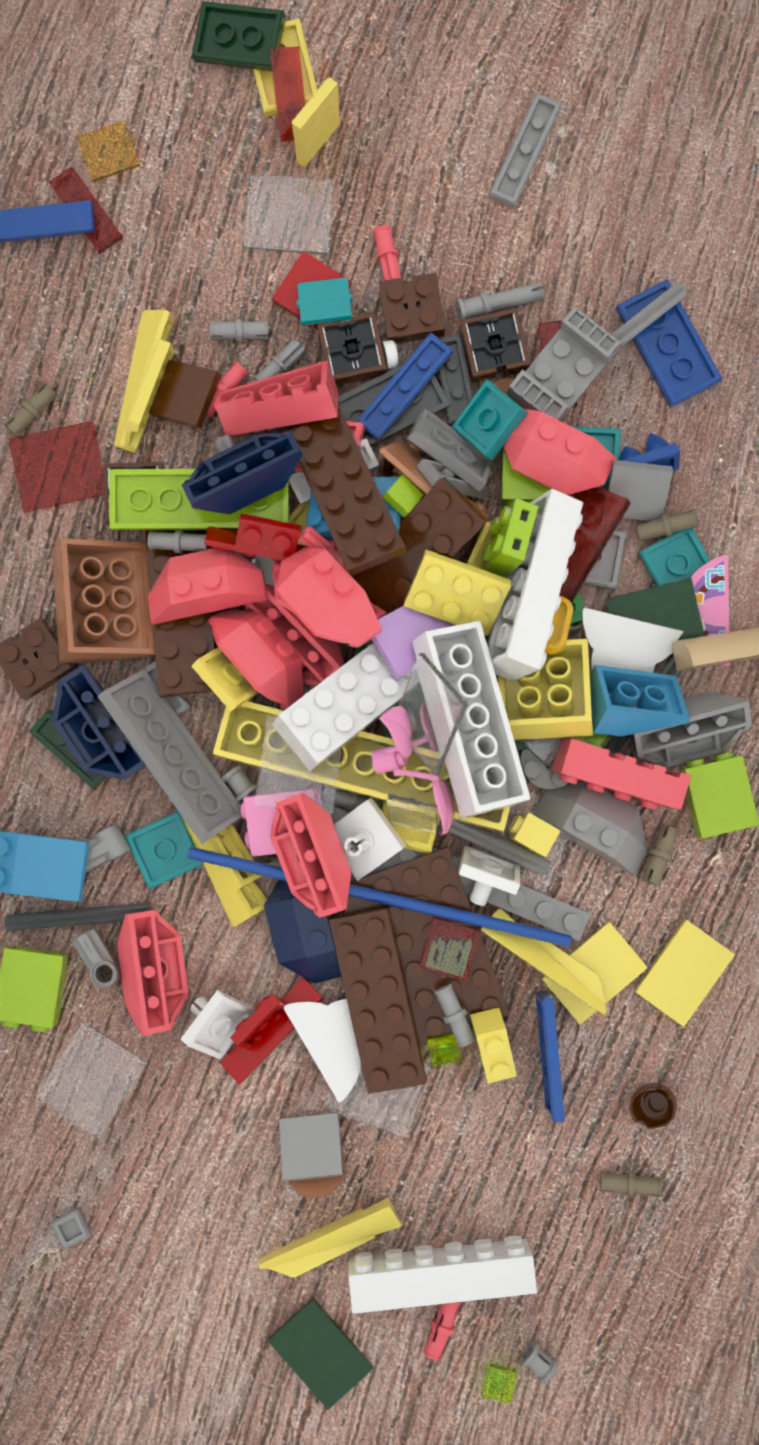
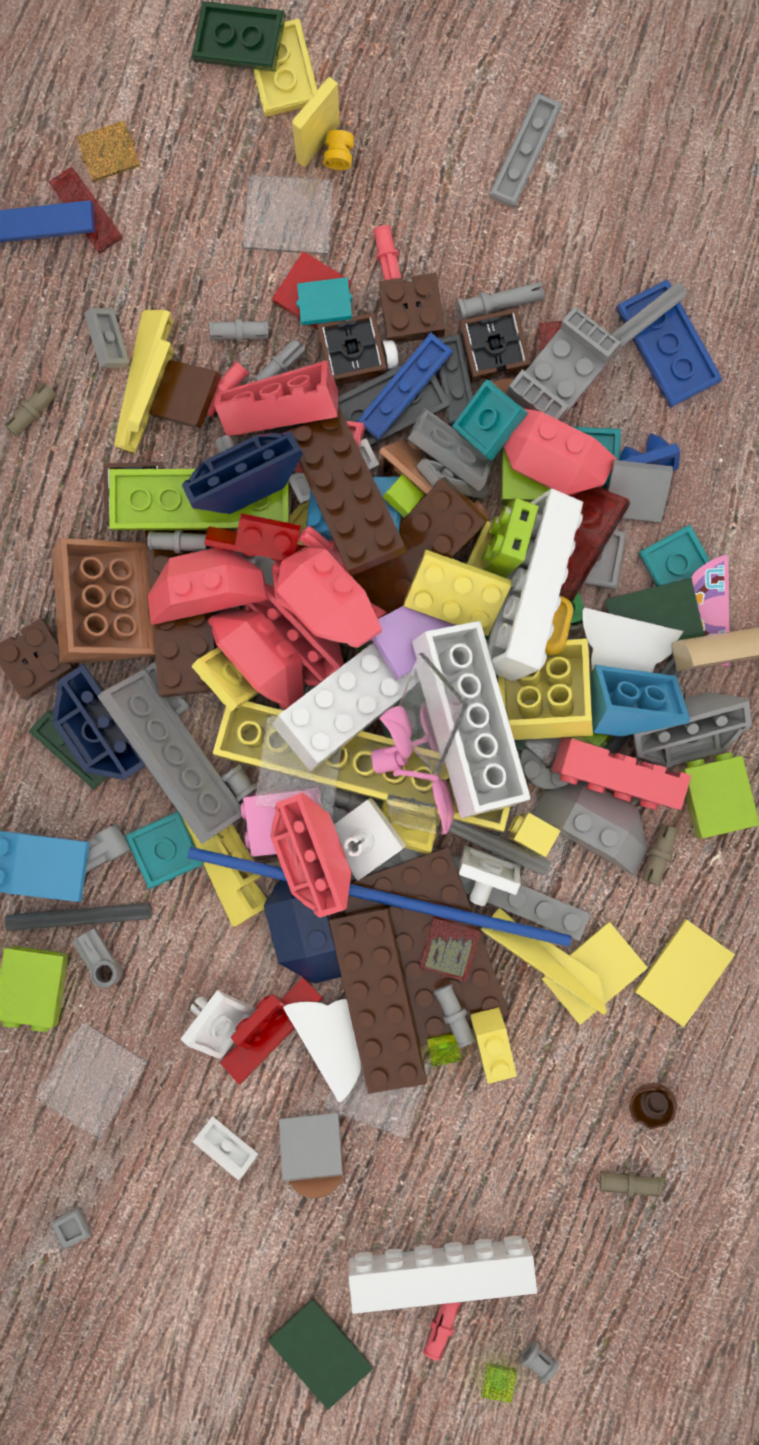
(58, 466): clear red piece -> none
(106, 338): none -> light grey plate
(152, 971): coral wedge -> none
(225, 1148): none -> white plate
(287, 88): clear red tile -> none
(332, 1240): light yellow wedge -> none
(338, 152): none -> yellow wheel
(549, 1055): blue tile -> none
(667, 525): dark tan pin -> none

